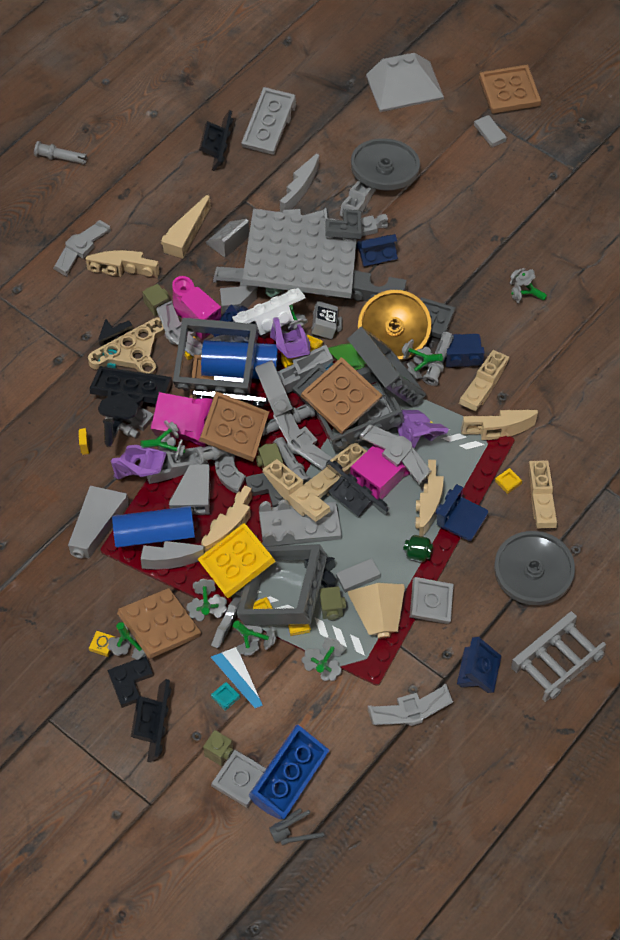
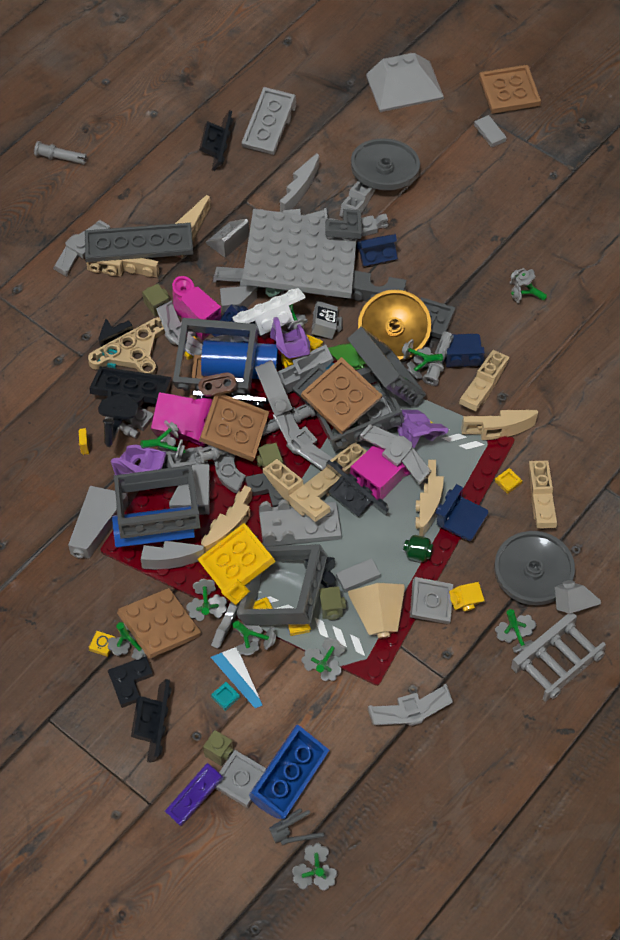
(138, 242): none -> dark grey tile
(158, 522): none -> dark grey window
(194, 794): none -> dark purple tile
(217, 382): none -> reddish brown plate
(235, 591): none -> yellow tile
(290, 460): light grey pin -> none
(324, 875): none -> light grey plant
(466, 596): none -> yellow brick
(479, 666): dark blue bracket -> none
(522, 625): none -> light grey plant
(574, 597): none -> light grey slope

